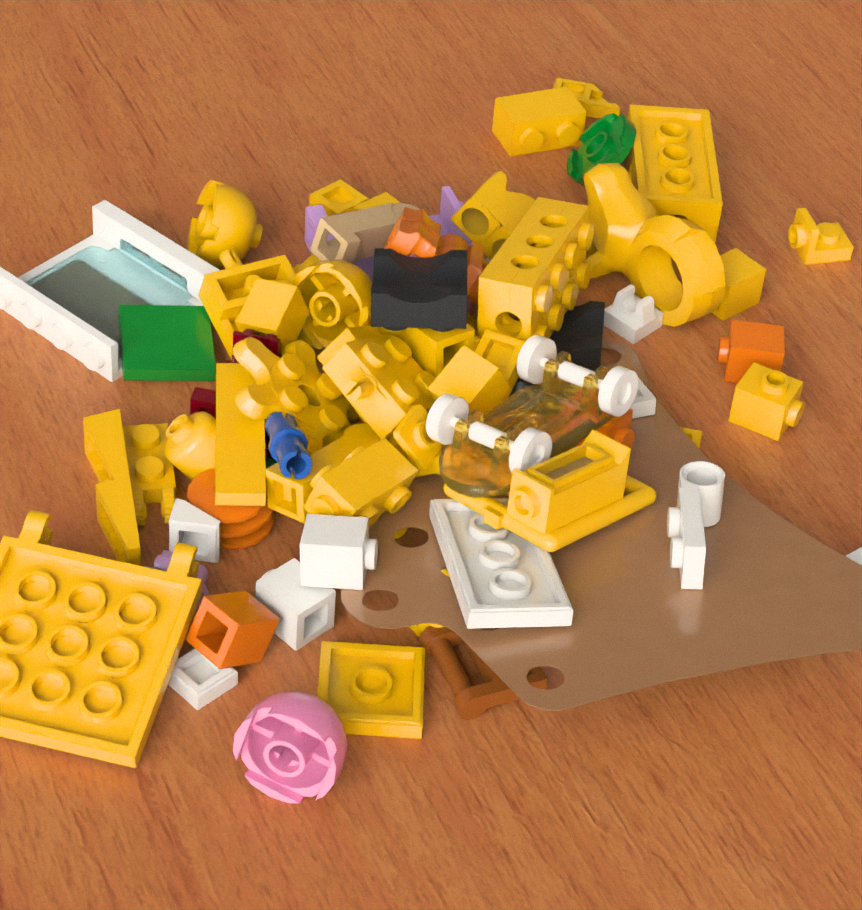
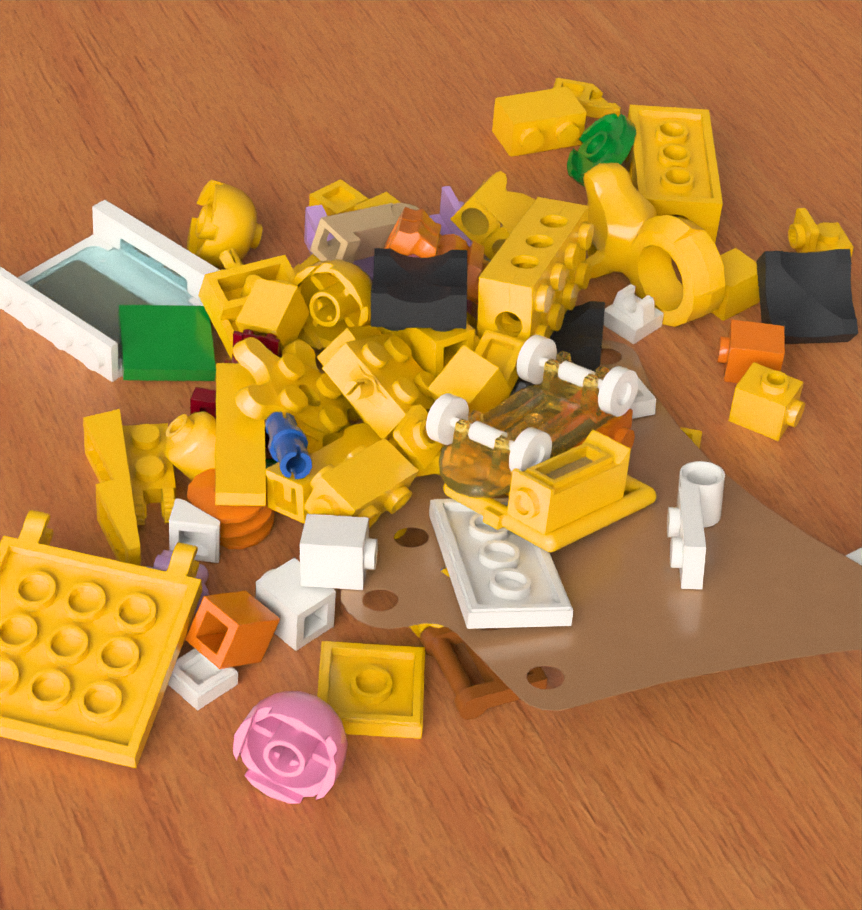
(808, 295): none -> black brick

